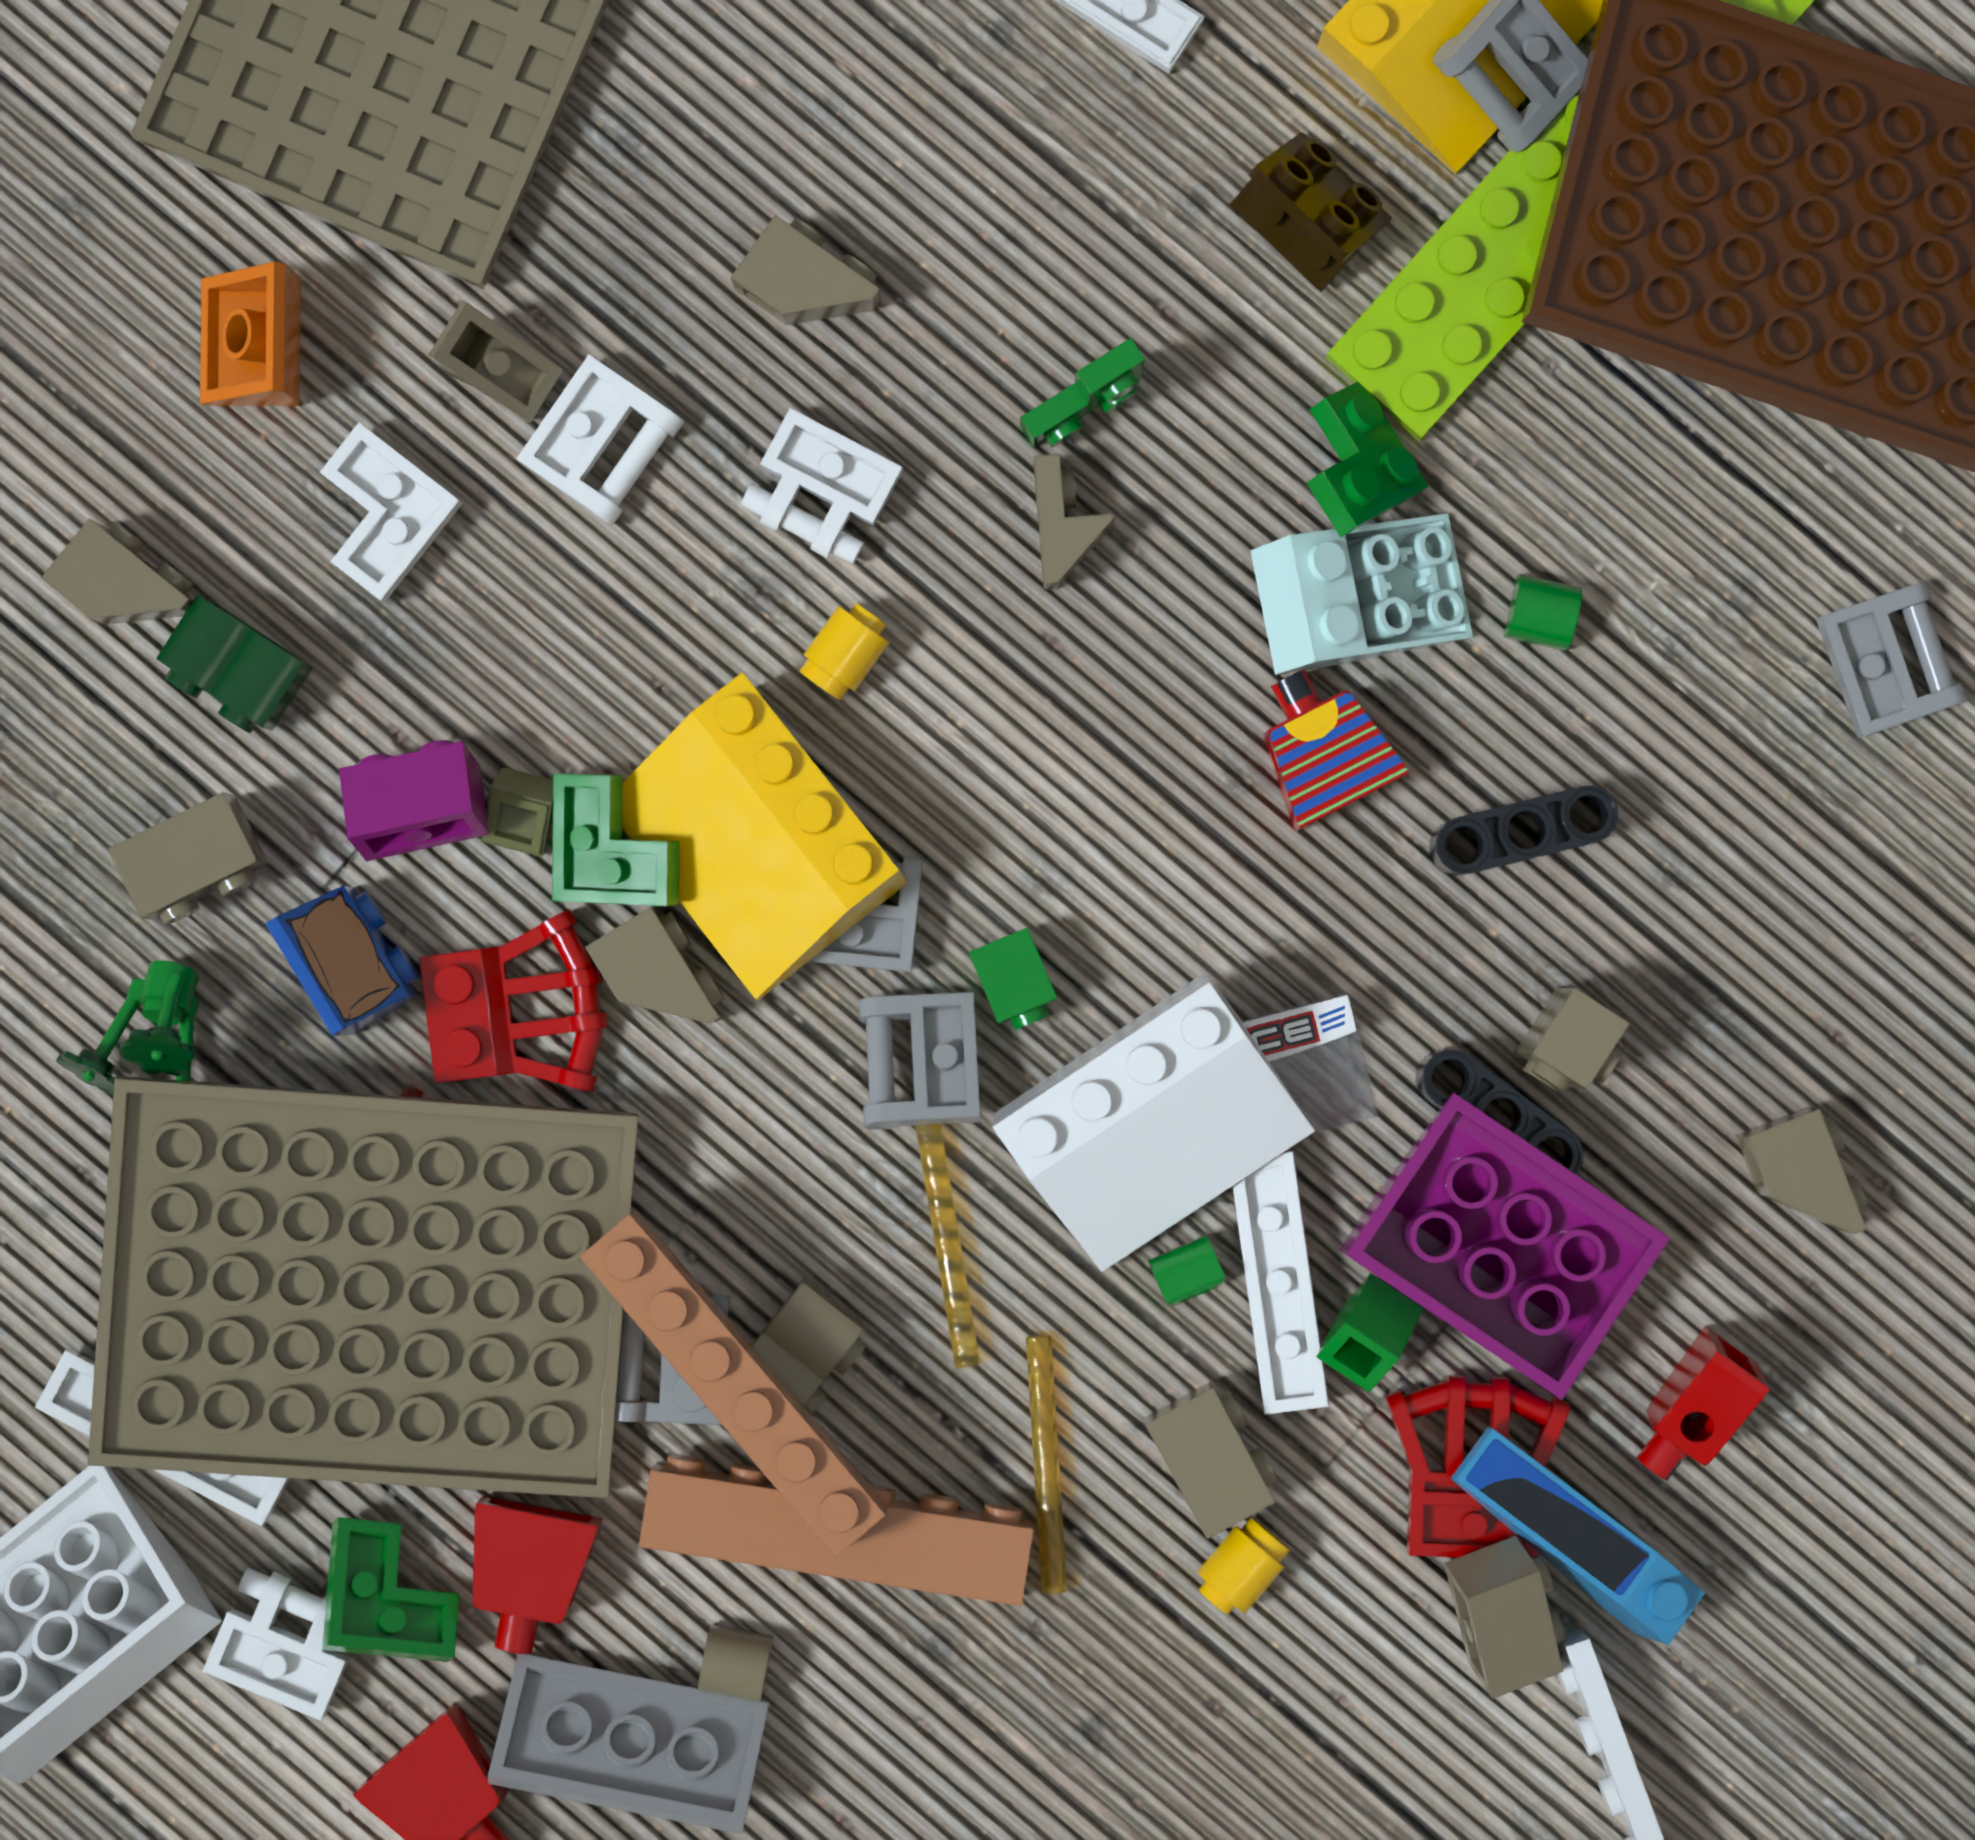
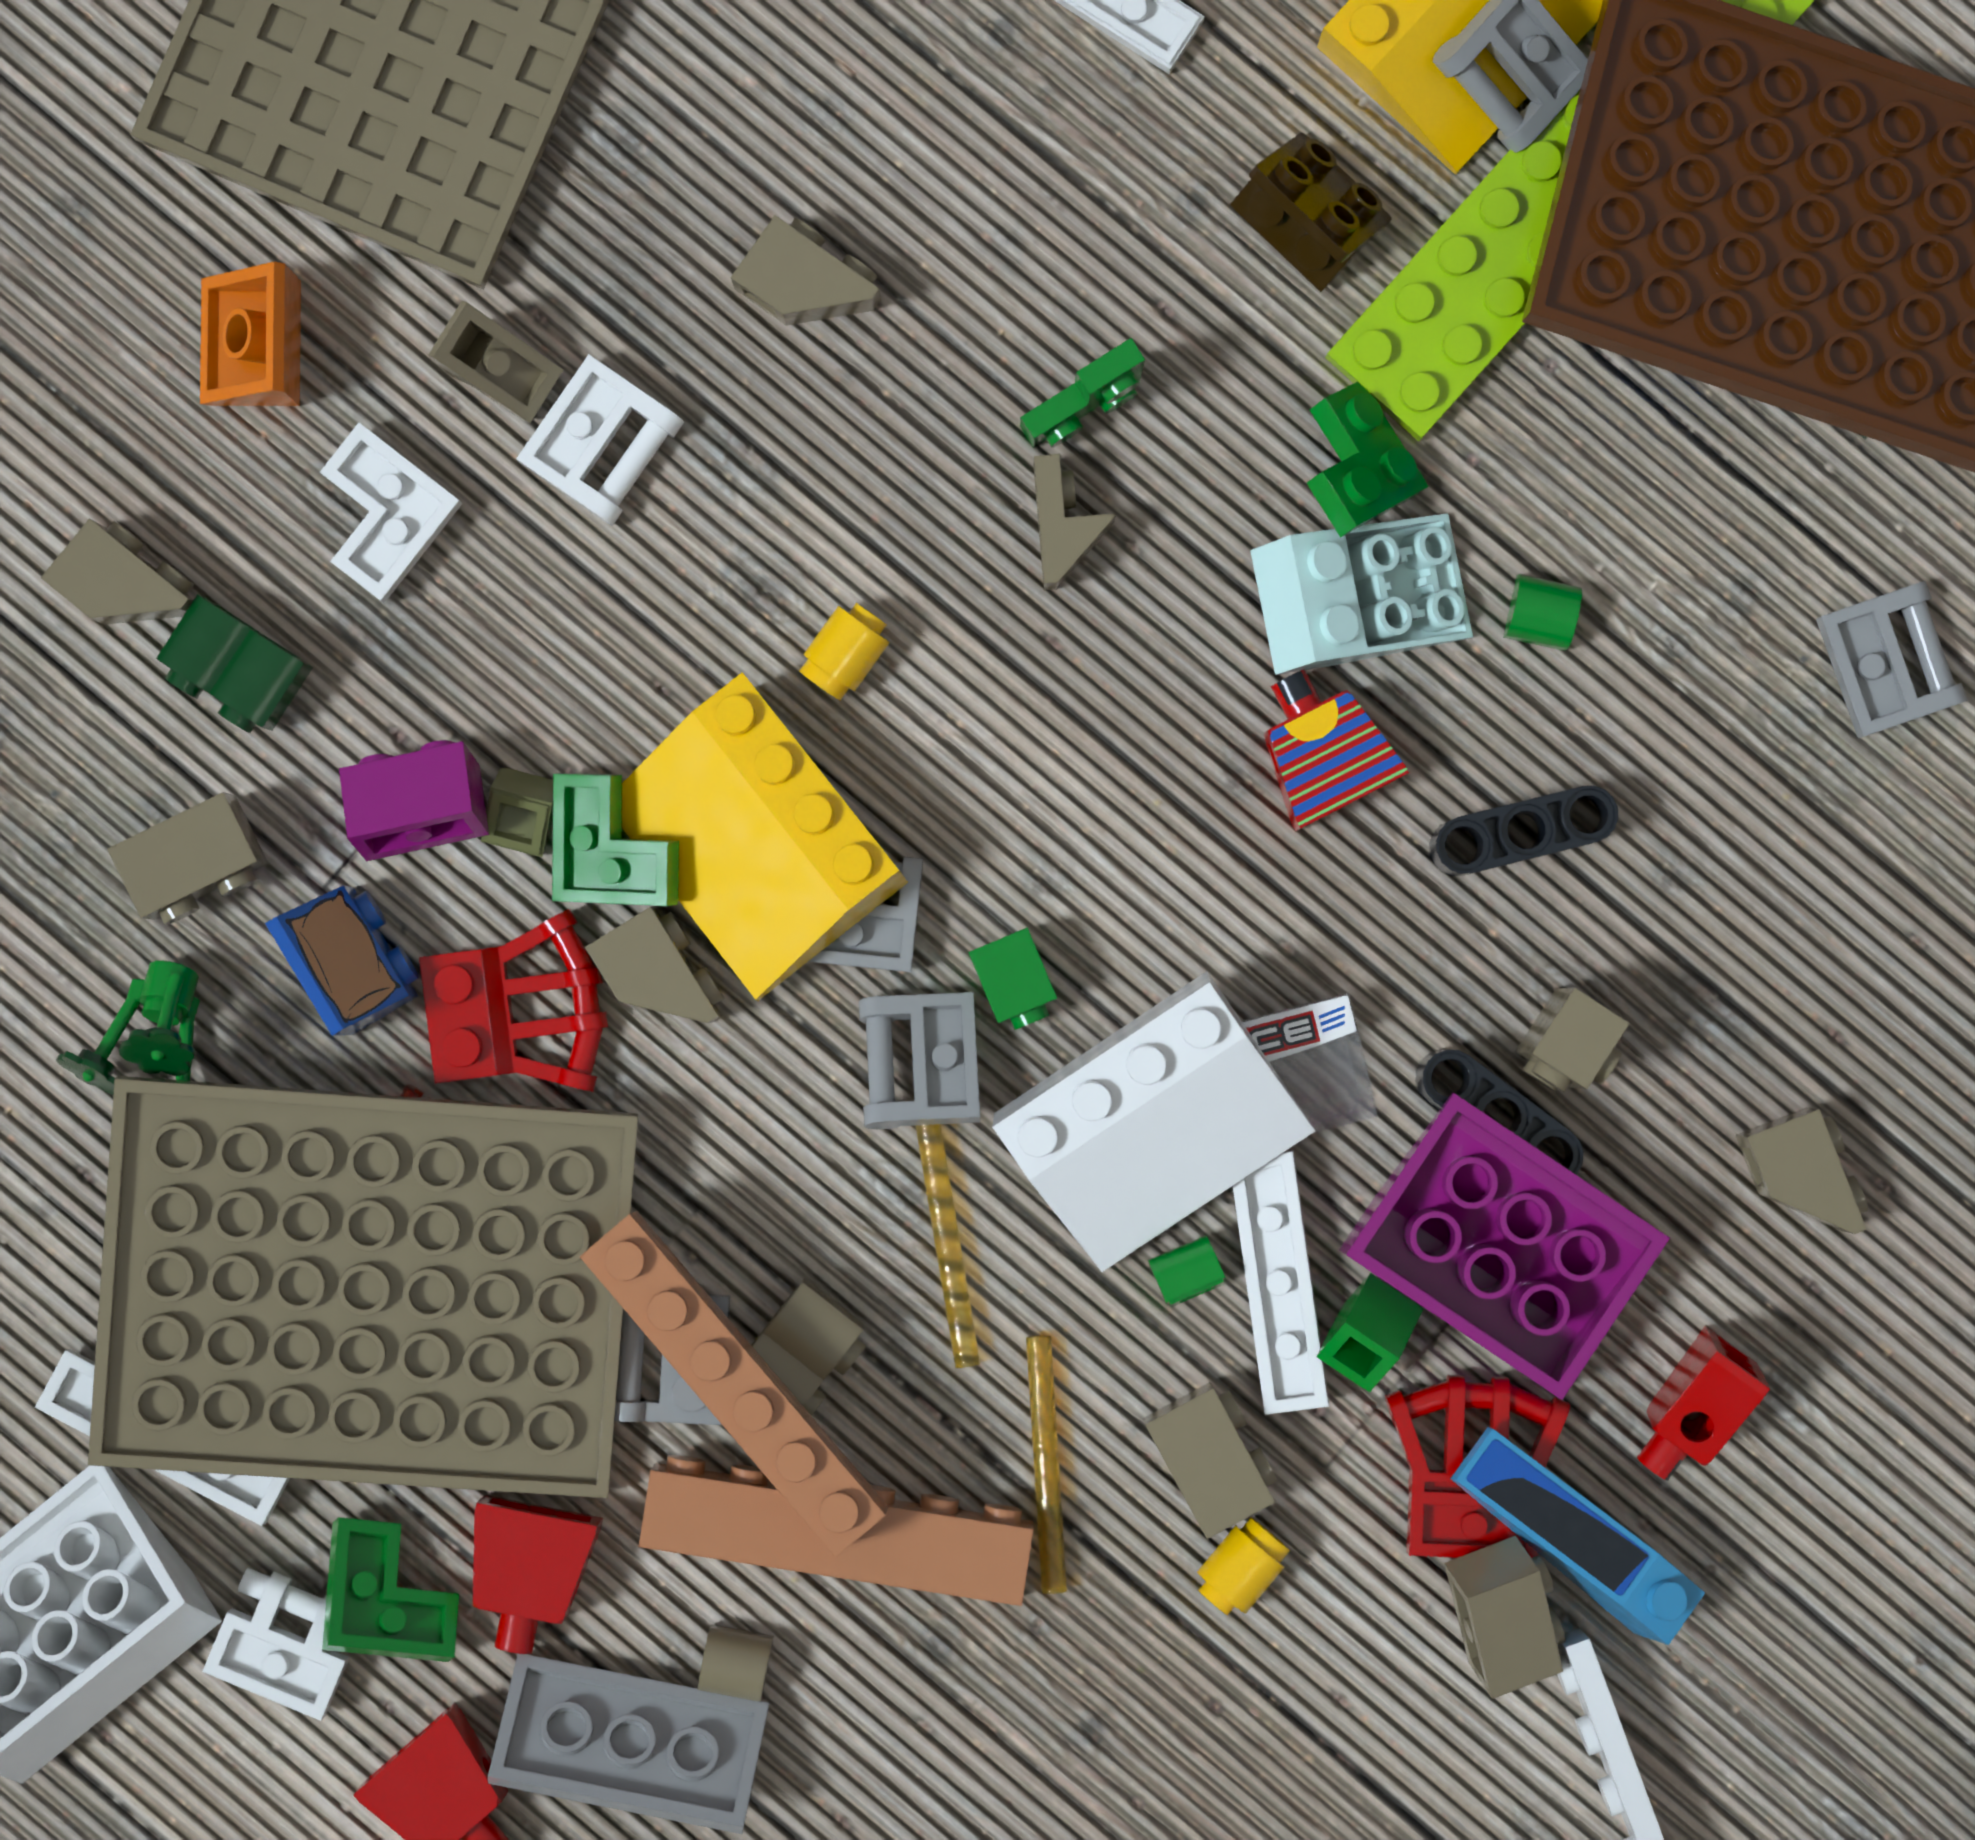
(831, 468): white plate -> none

